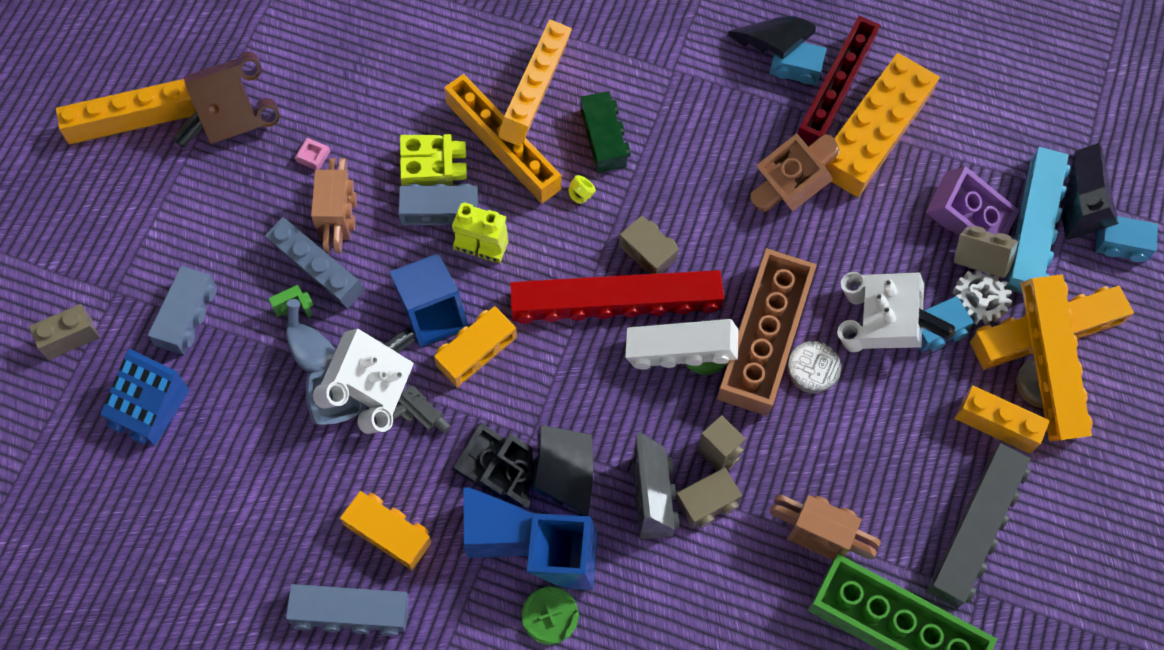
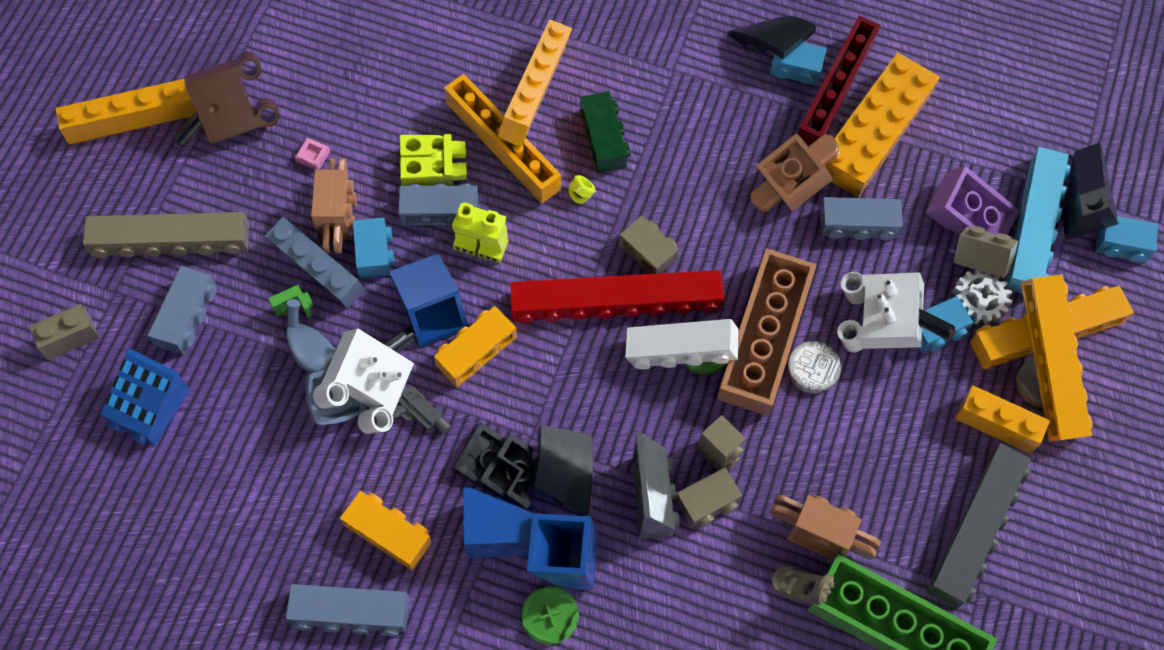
(166, 234): none -> dark tan brick
(372, 248): none -> dark azure brick
(793, 584): none -> dark tan piece
(860, 218): none -> sand blue brick

